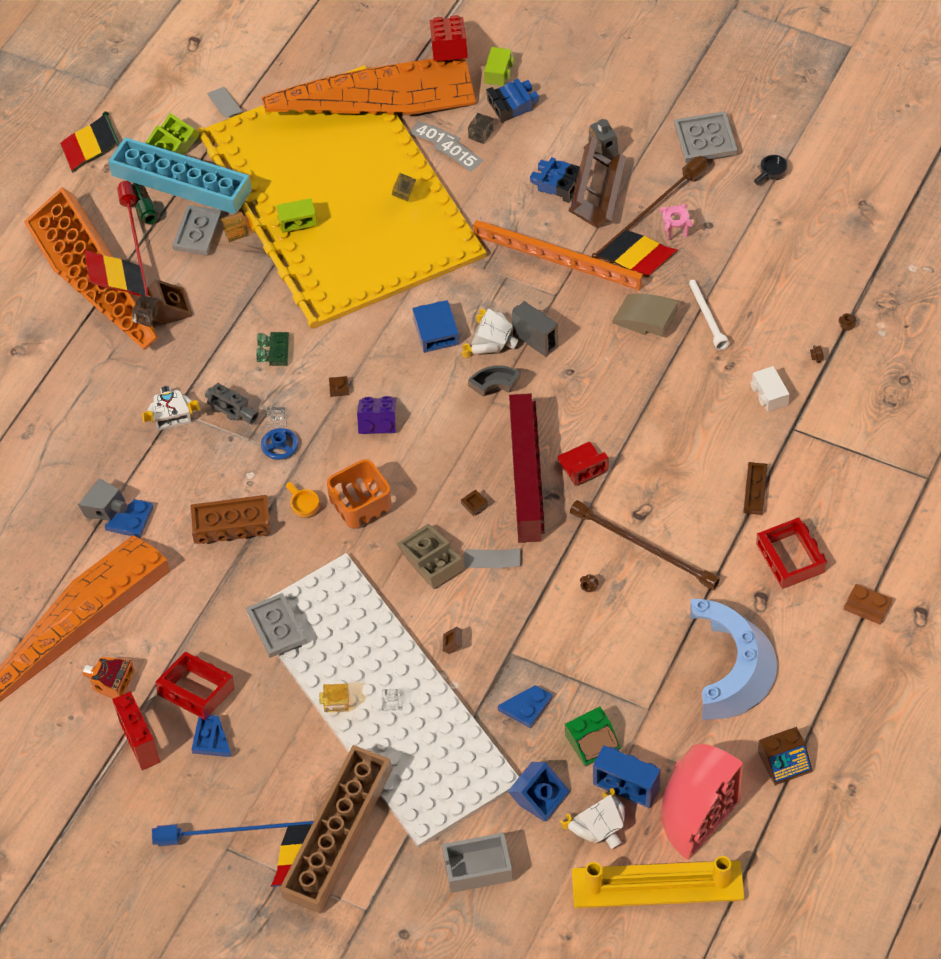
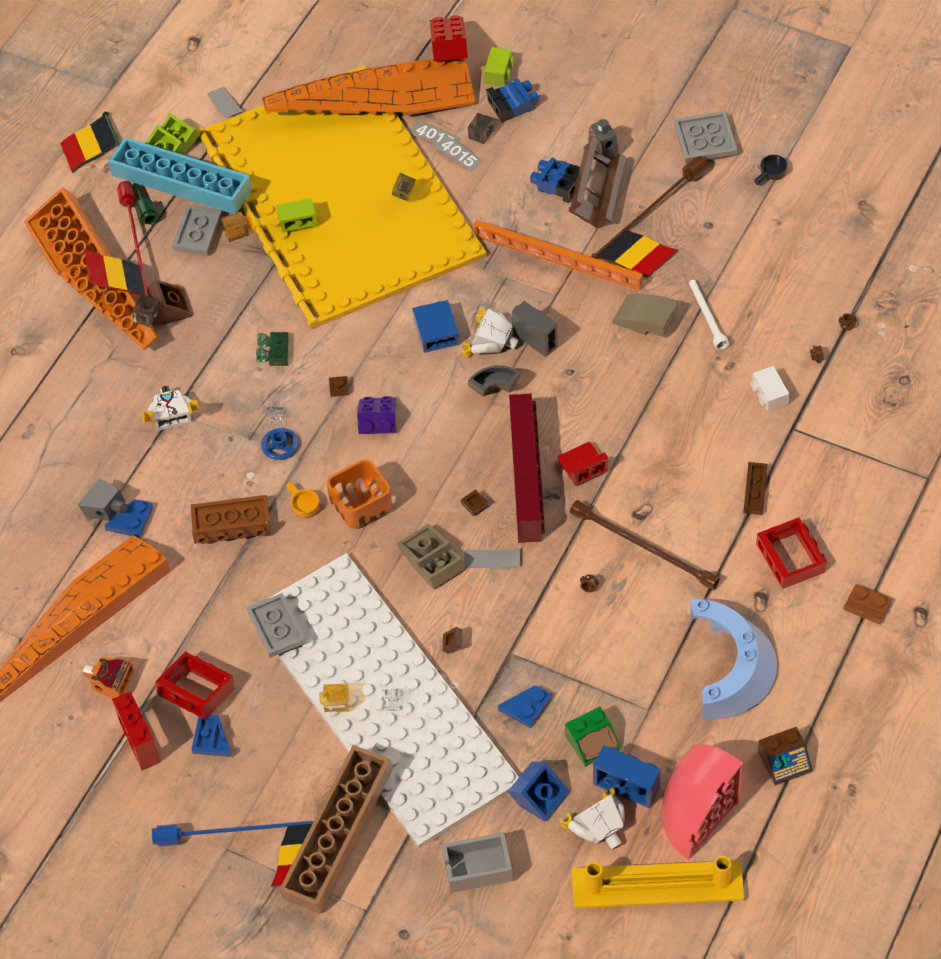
(230, 403): dark grey brick -> none
(683, 221): bright pink piece -> none

